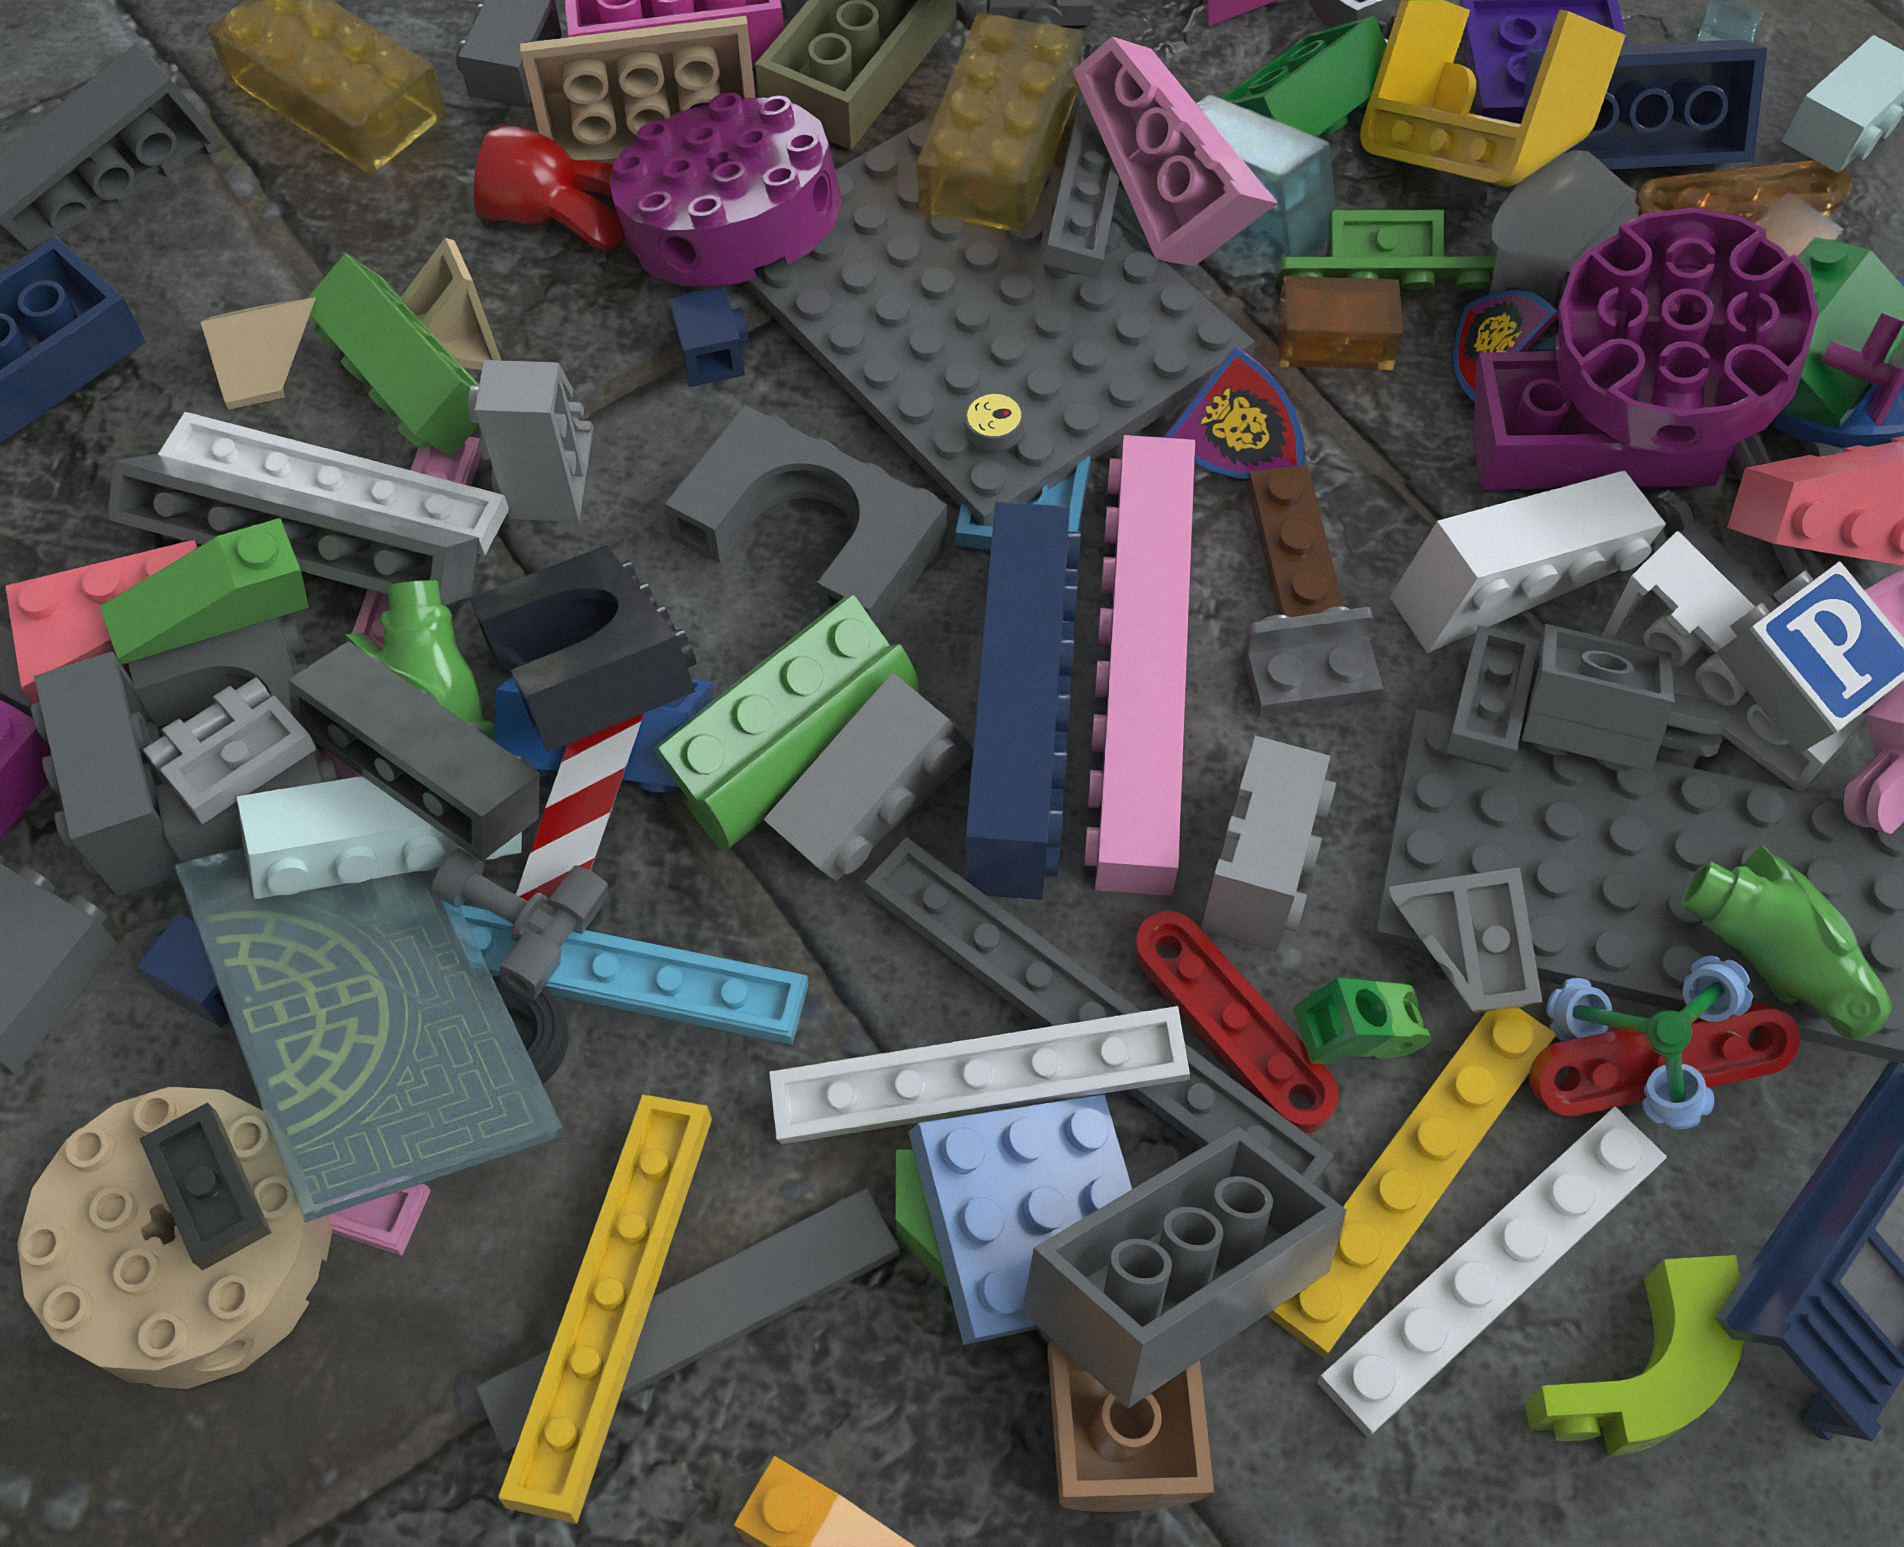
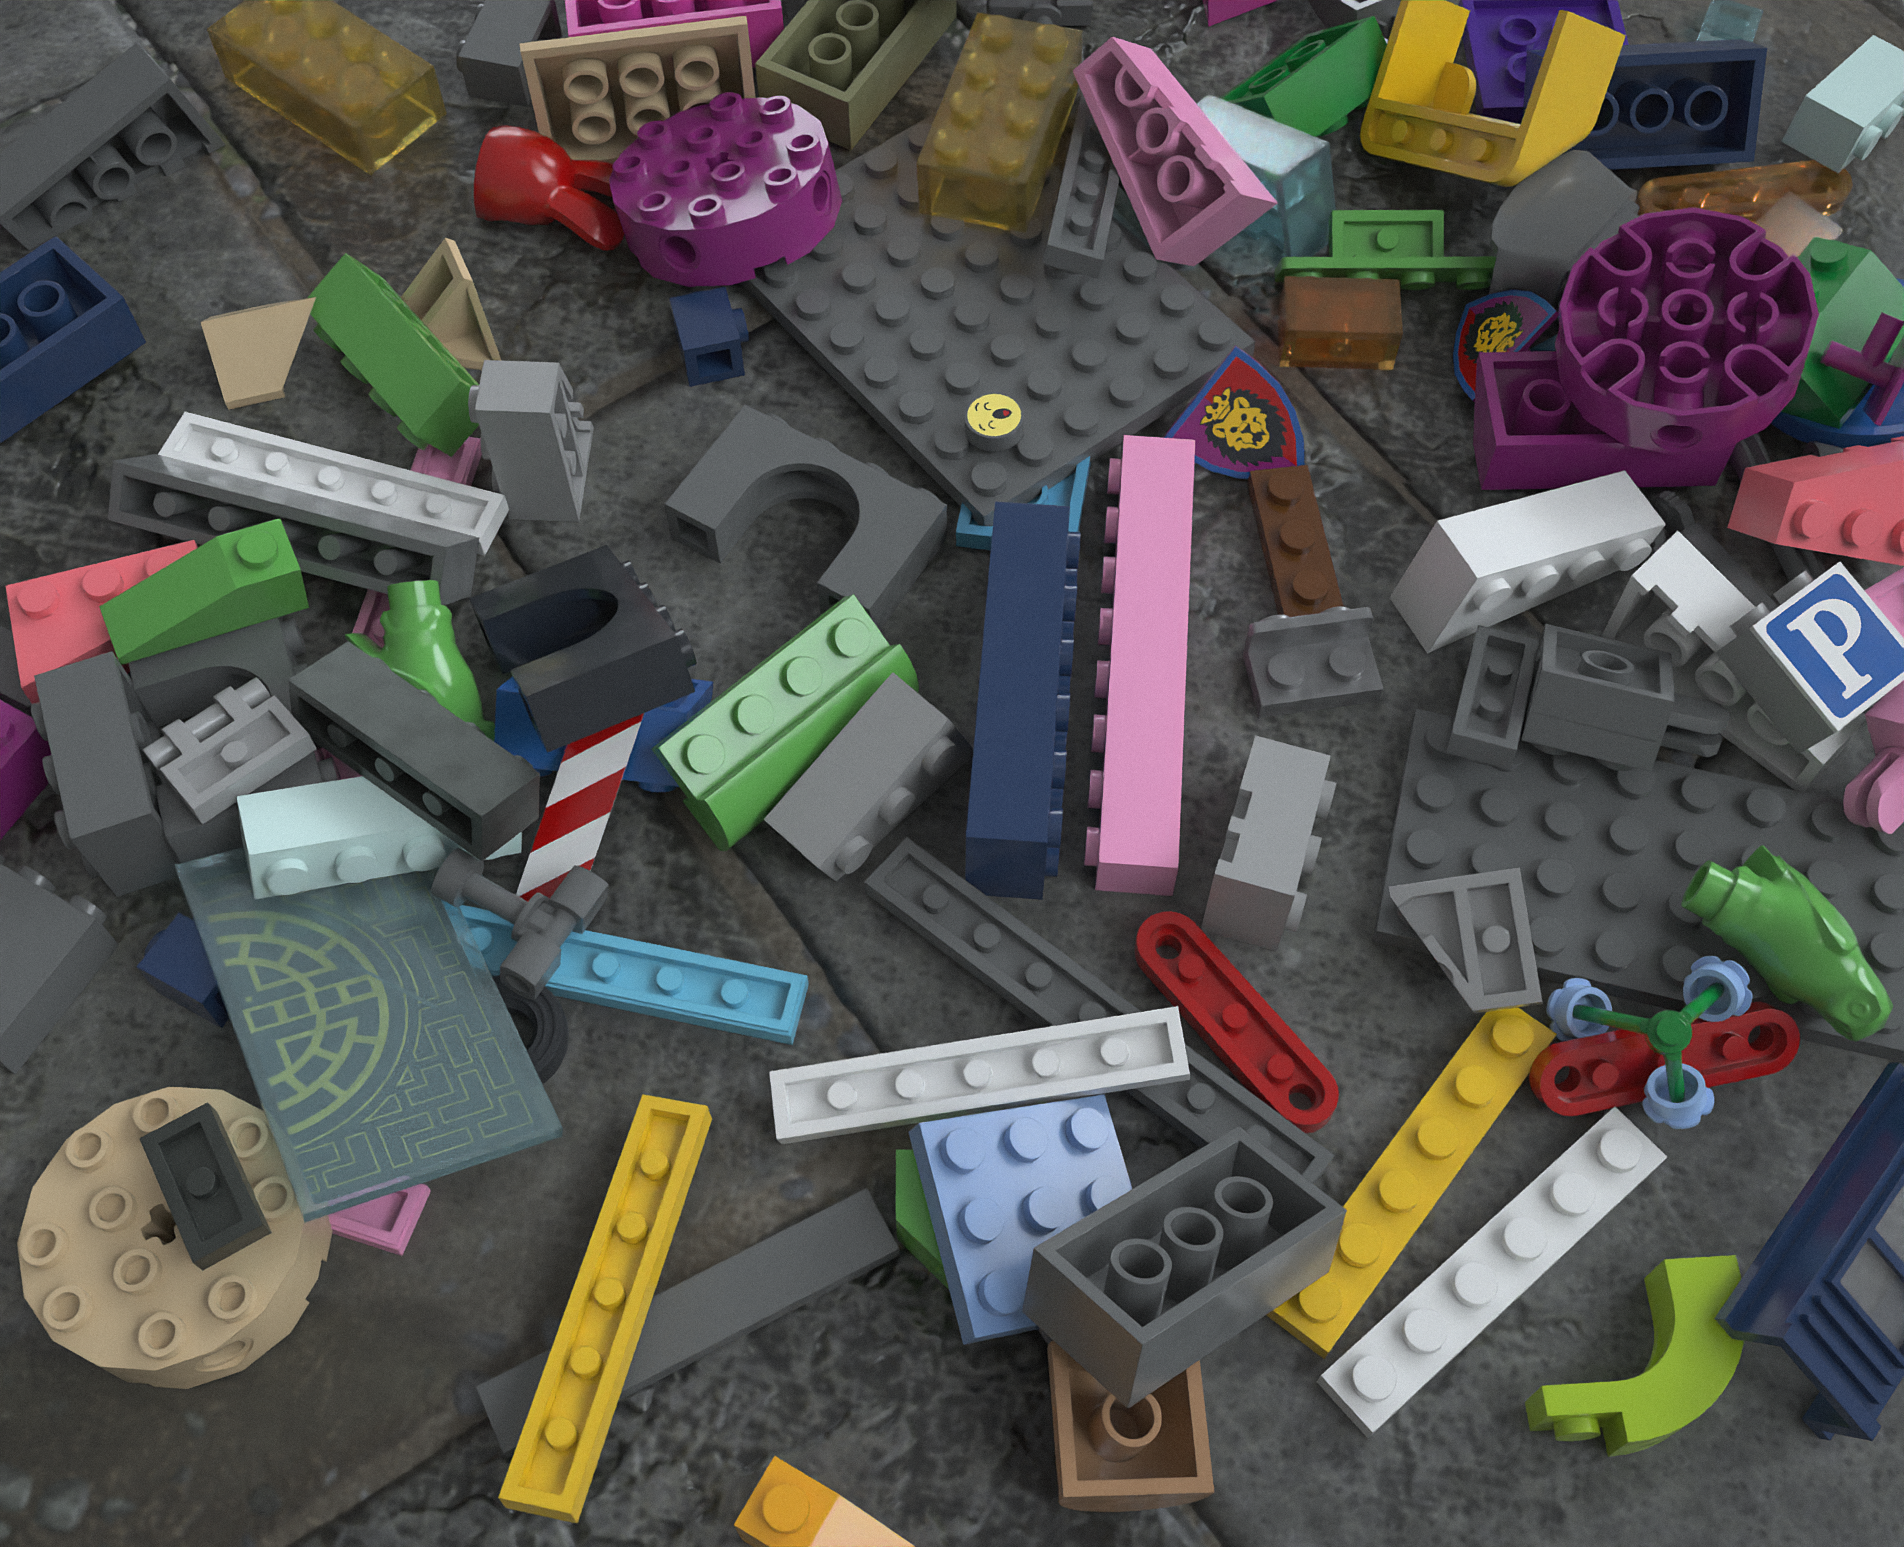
(1361, 1021): green leg -> none

